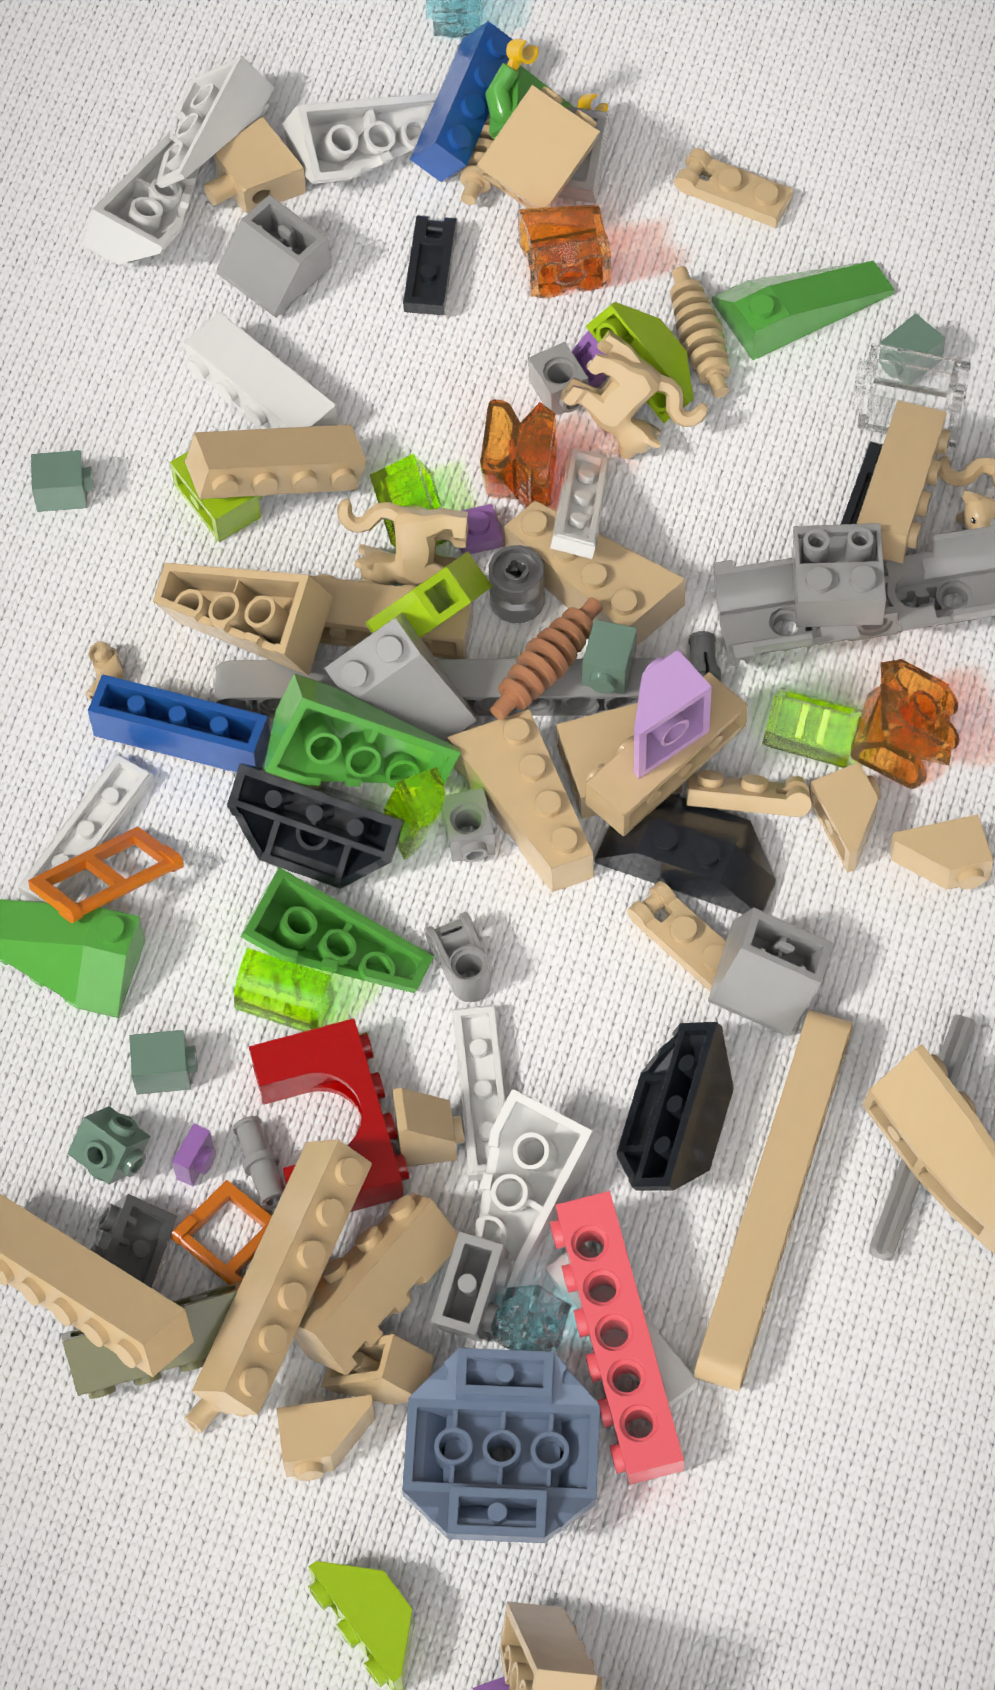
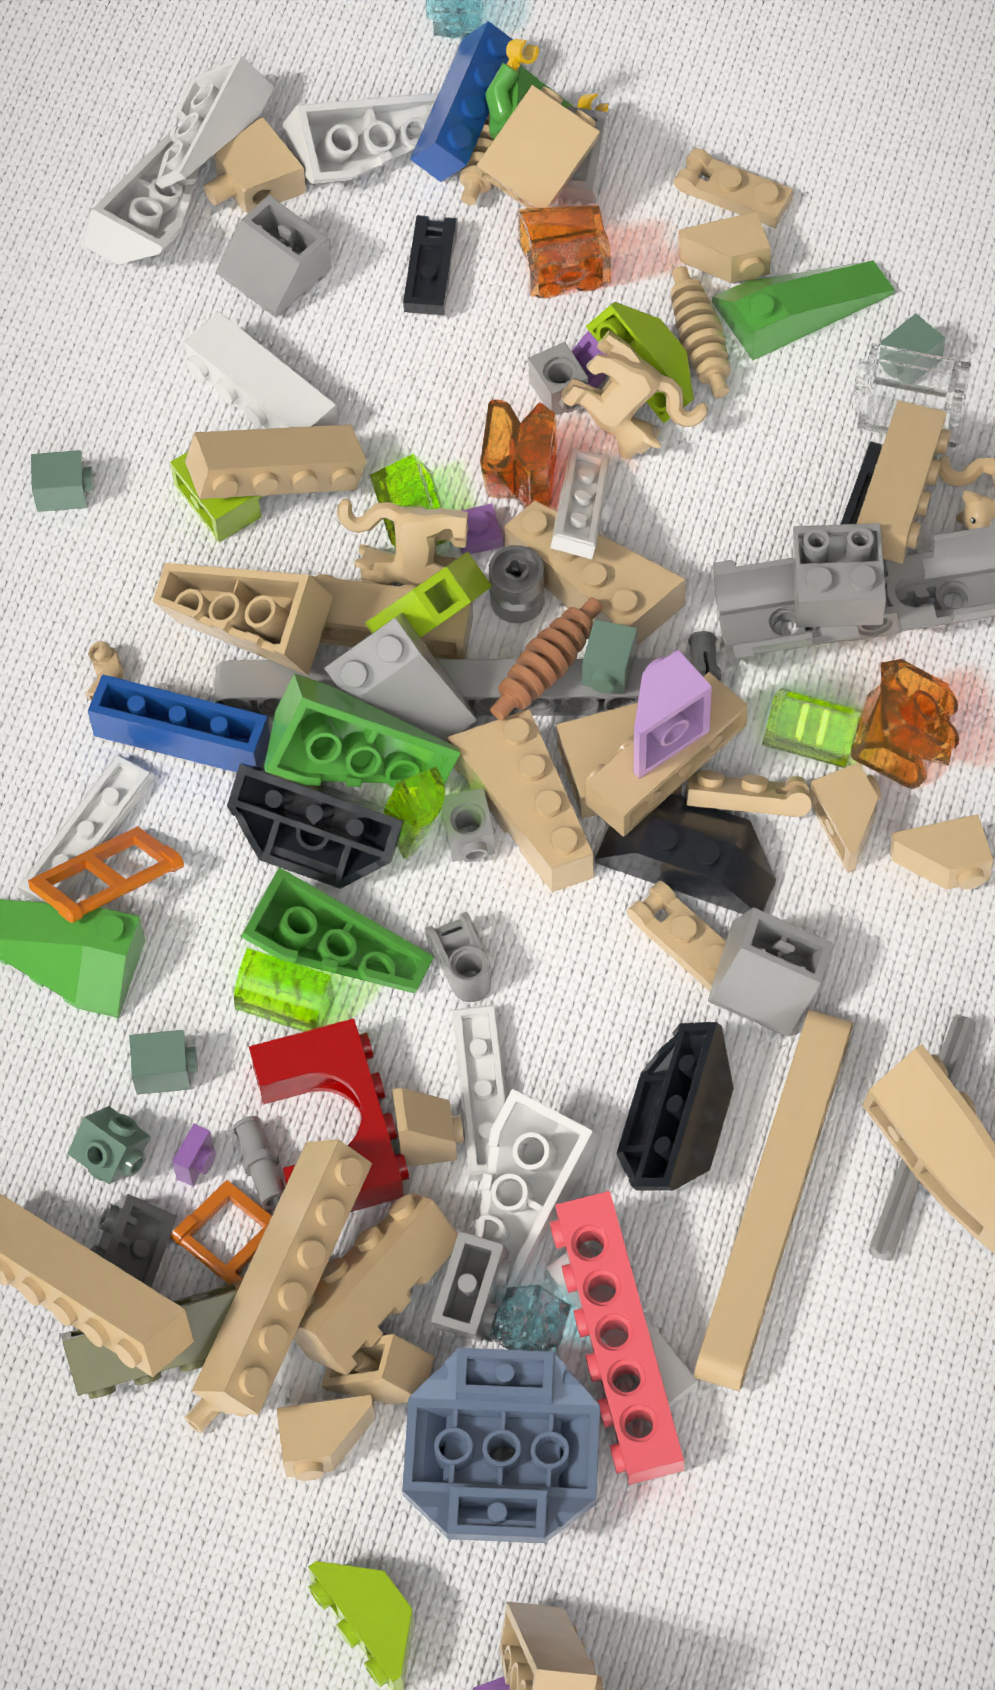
(727, 248): none -> tan slope

